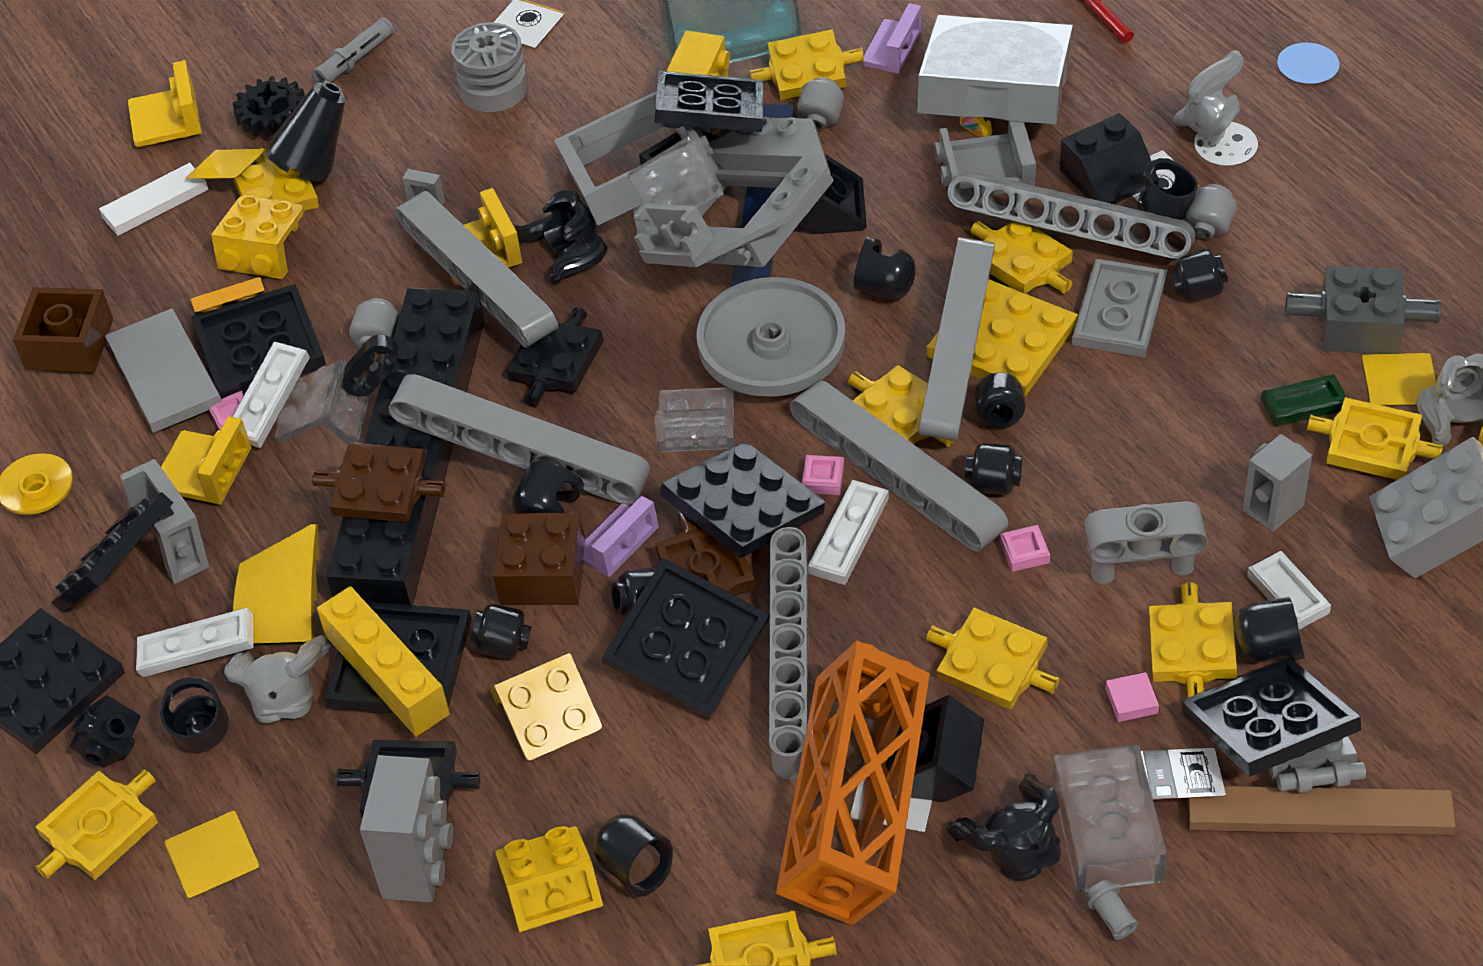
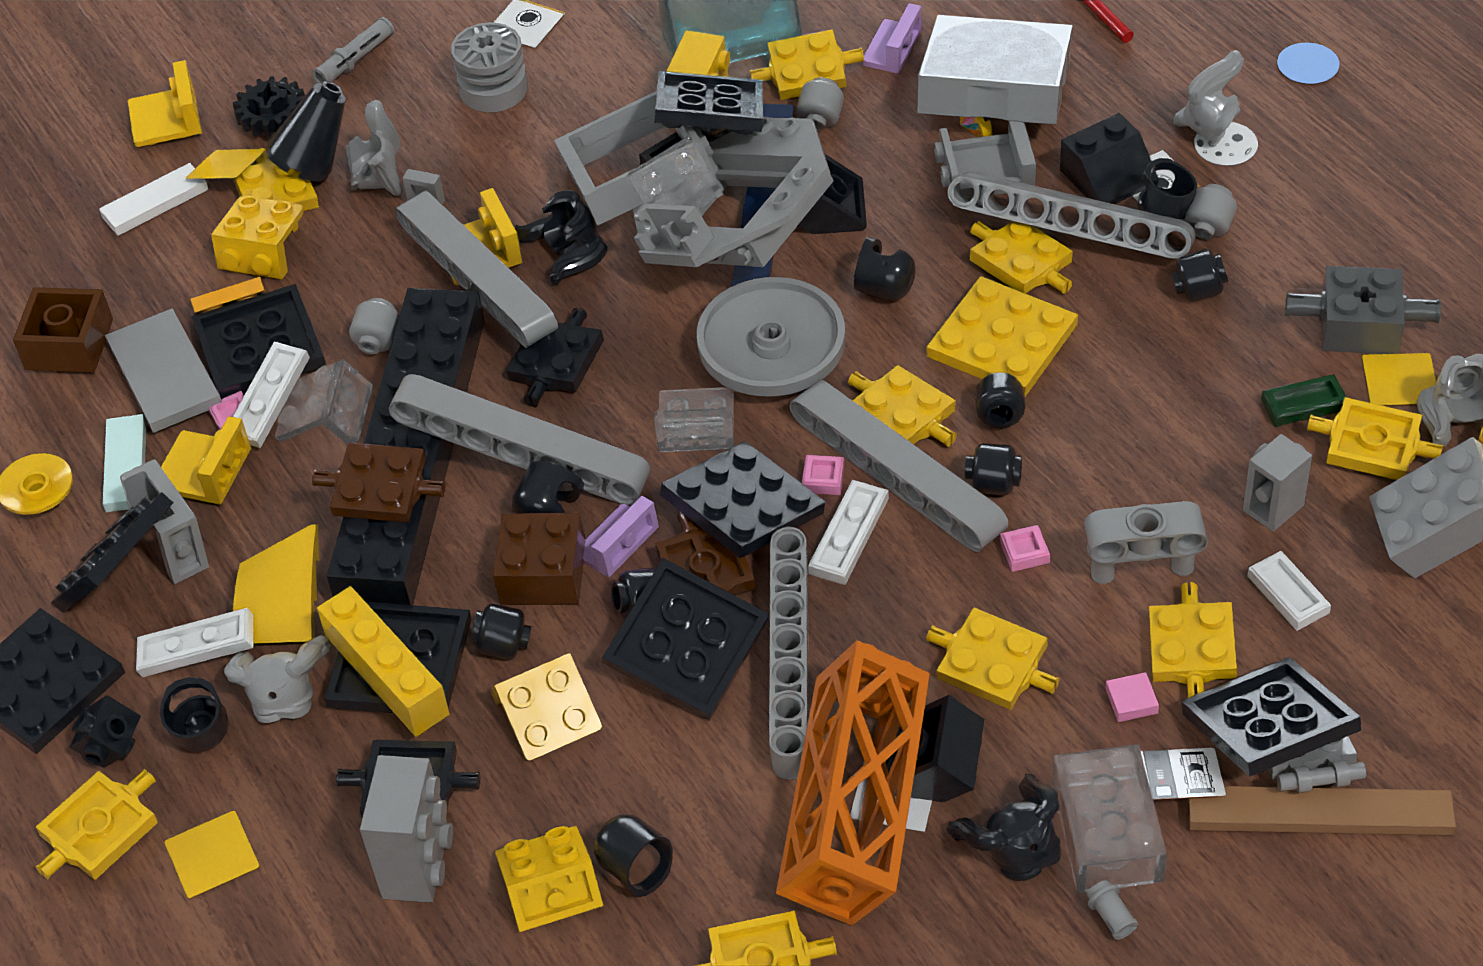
(123, 451): none -> light aqua tile
(364, 361): black beam -> none
(374, 160): none -> light grey hair
(957, 339): light grey beam -> none
(1119, 308): light grey tile -> none
(1268, 630): black helmet -> none

